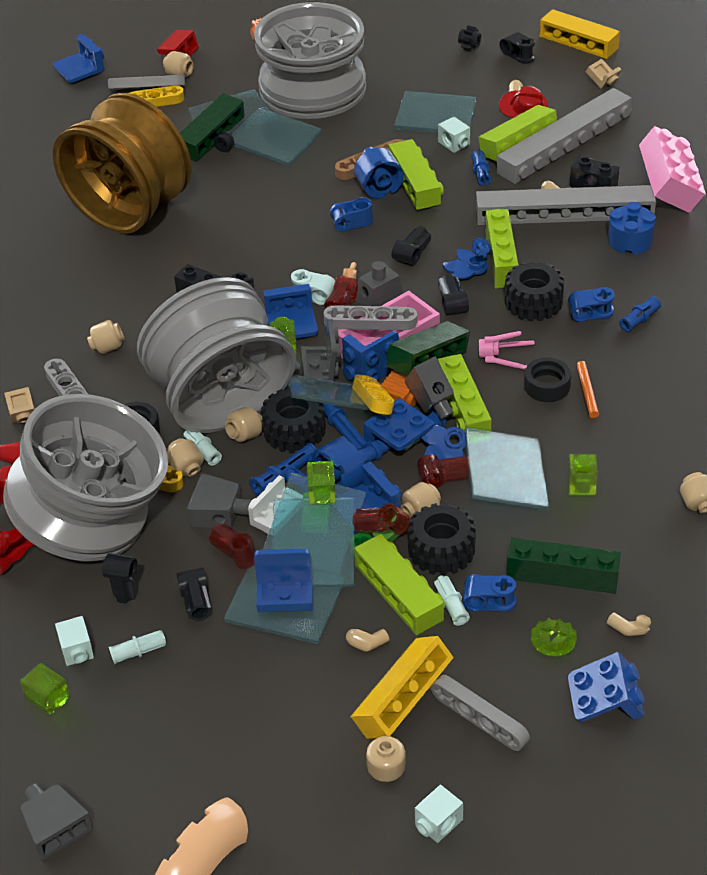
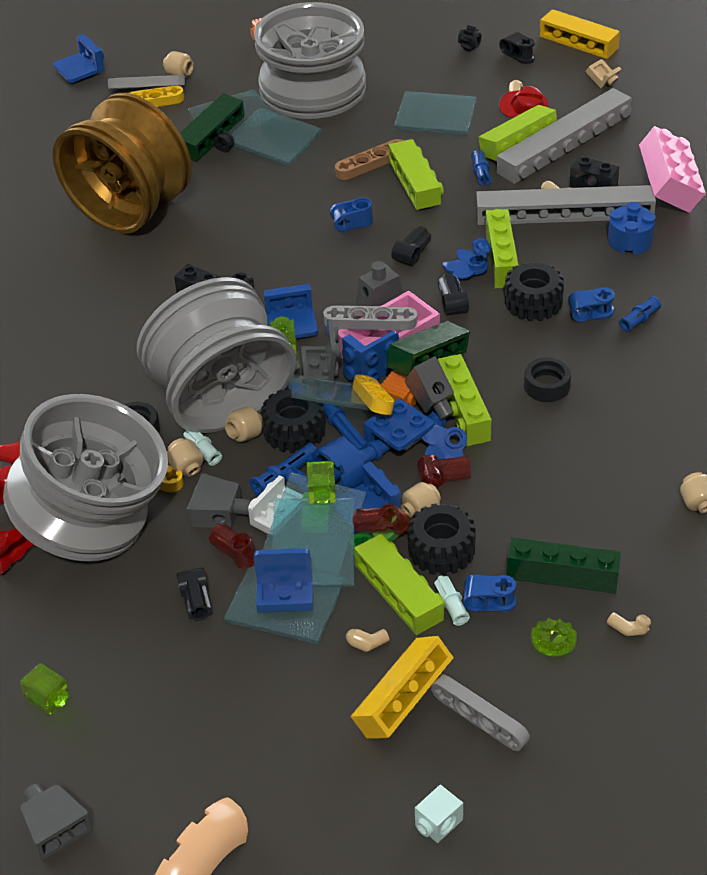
(19, 404): tan bracket -> none
(65, 375): light grey beam -> none
(74, 640): light aqua brick -> none
(105, 337): tan head -> none
(122, 573): black piece -> none
(137, 646): light aqua axle -> none
(180, 41): red hinge -> none
(320, 284): light aqua piece -> none
(343, 293): clear red piece -> none
(350, 272): light nougat hand -> none
(378, 172): blue brick -> none
(386, 759): tan head -> none
(454, 134): light aqua brick -> none
(490, 347): bright pink plant -> none
(505, 469): clear light blue piece -> none
(582, 474): clear neon green brick -> none
(587, 389): orange bar -> none
(604, 687): blue bracket -> none

